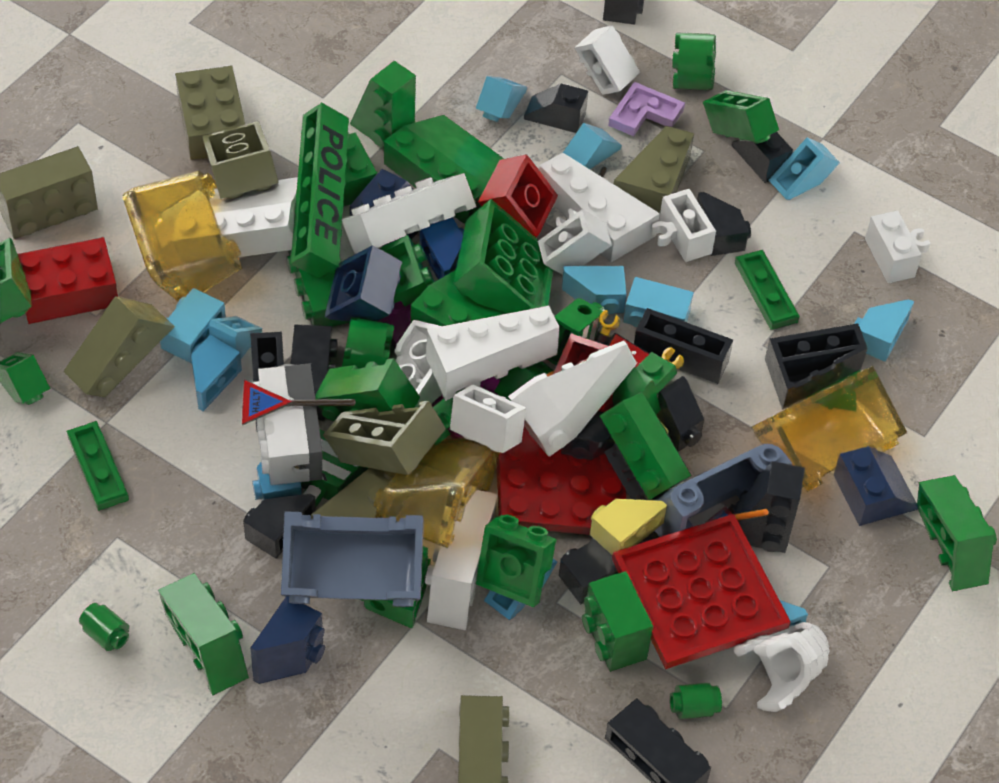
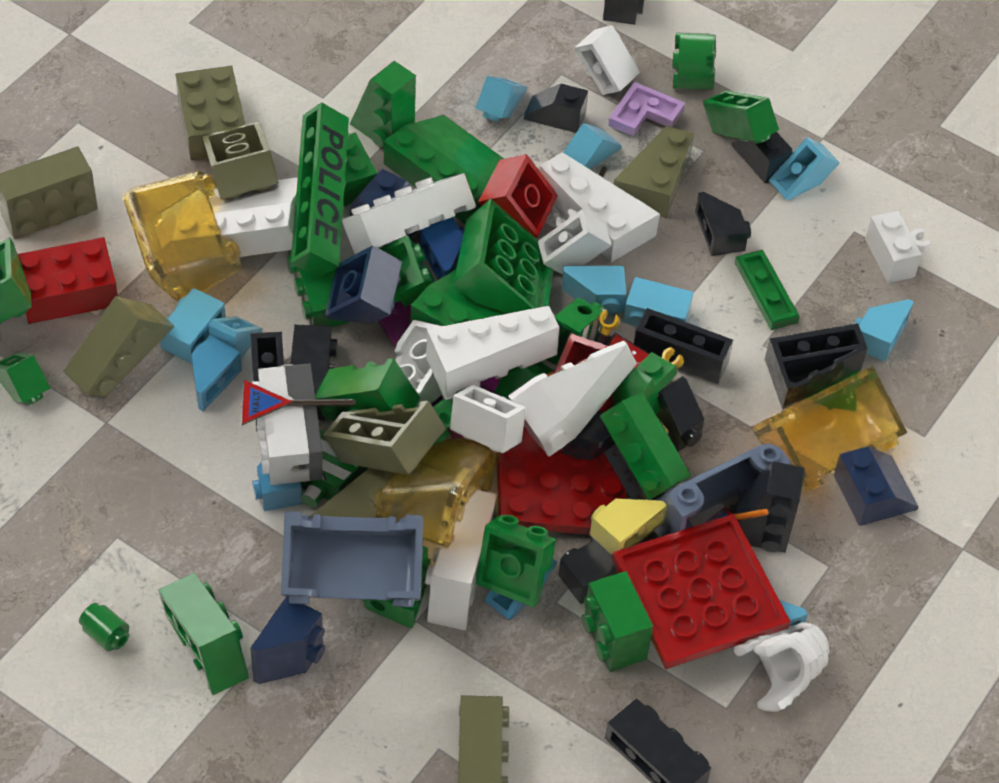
(97, 465): green tile -> none
(266, 523): black slope -> none
(367, 342): green brick -> none
(685, 225): white brick -> none
(695, 700): green brick -> none
(959, 529): green wedge -> none

